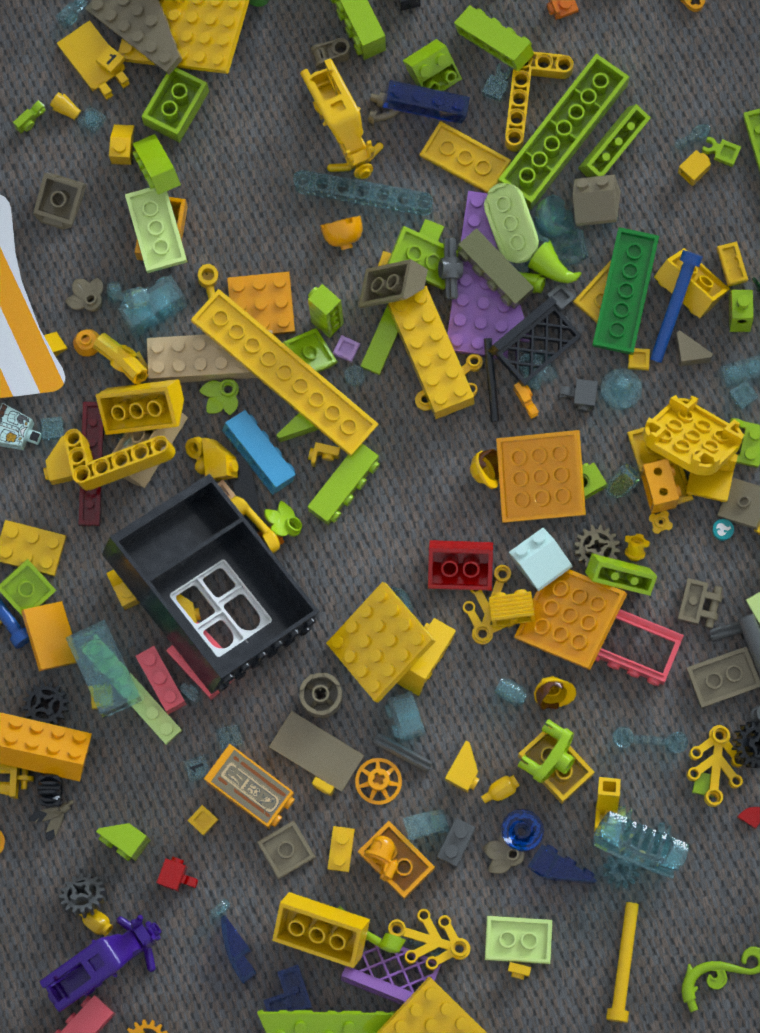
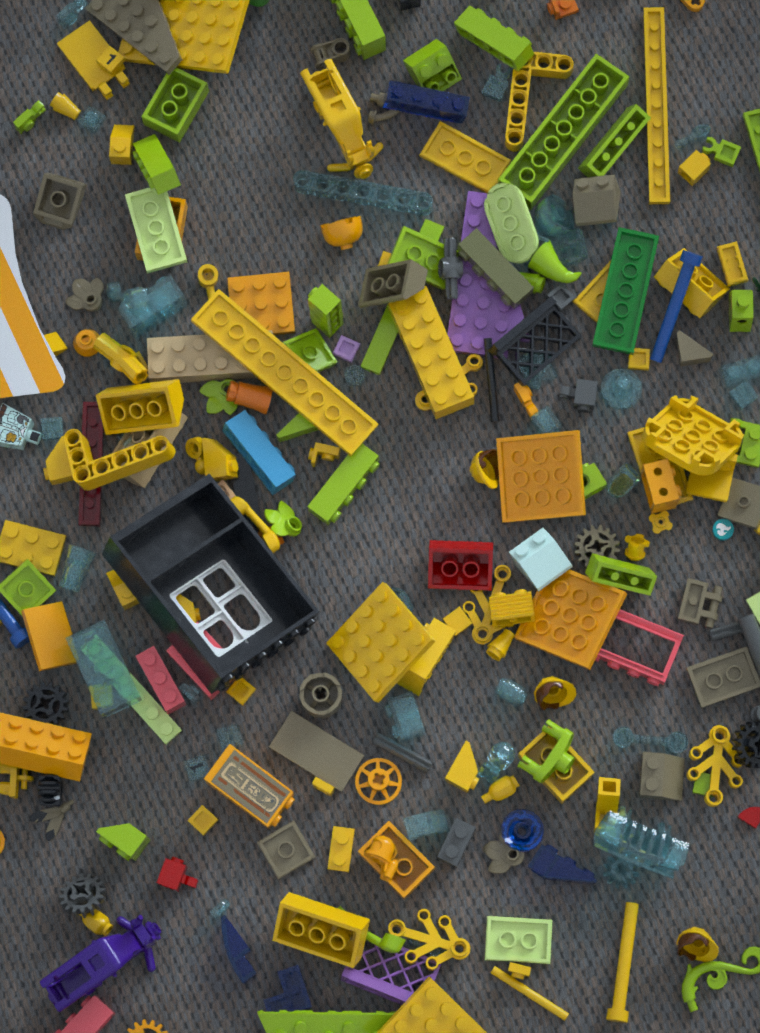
(76, 567): none -> clear light blue plant
(241, 691): none -> yellow tile
(249, 396): none -> orange plant
(457, 620): none -> yellow tile
(499, 646): none -> yellow cone
(499, 759): none -> clear light blue piece
(529, 993): none -> yellow bar
(546, 421): none -> clear light blue brick
(656, 106): none -> yellow plate
(661, 776): none -> dark tan slope
(697, 945): none -> yellow piece

